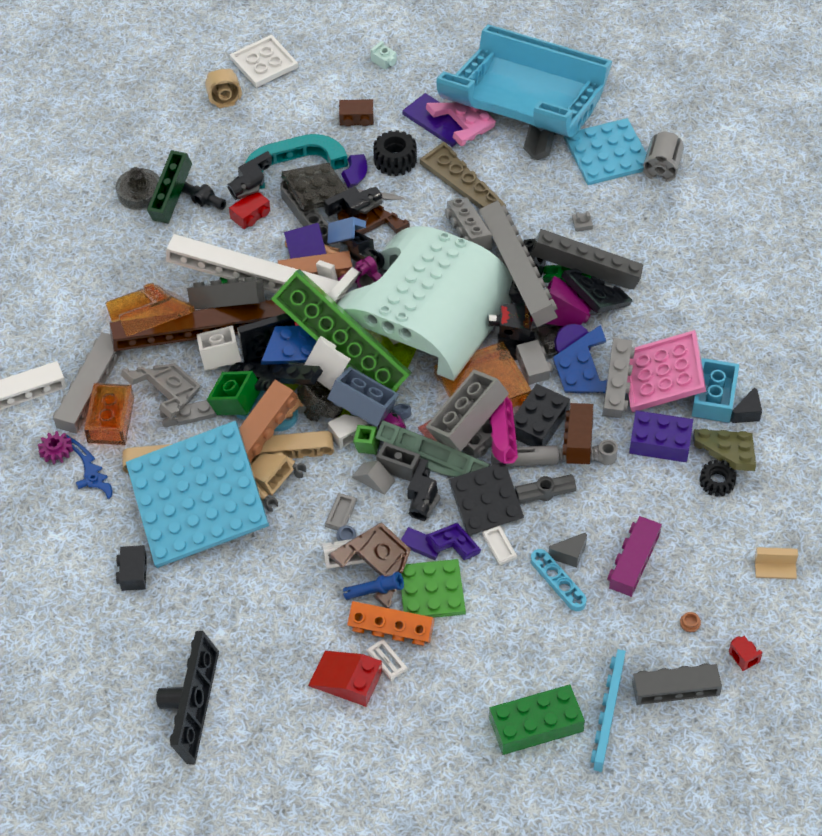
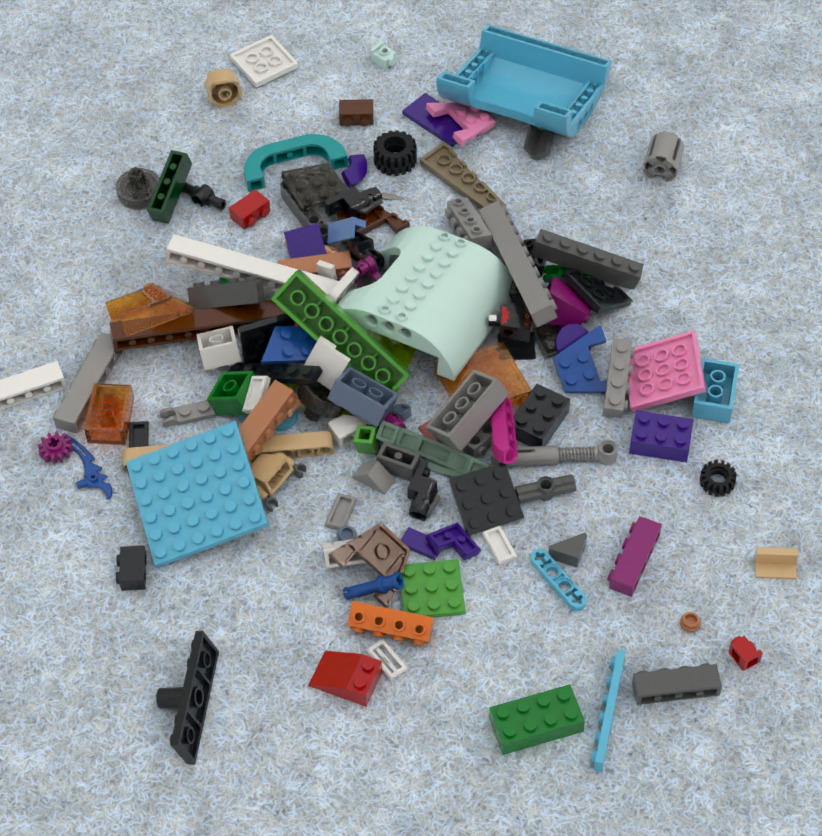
(138, 434): none -> black tile
(170, 381): light grey wing -> none
(250, 176): black plate -> none
(257, 388): none -> white tile
(533, 362): light grey brick -> none
(578, 433): reddish brown brick -> none
(582, 221): light grey tile -> none
(607, 151): medium azure plate -> none
(730, 446): olive plate -> none
(748, 409): black slope -> none

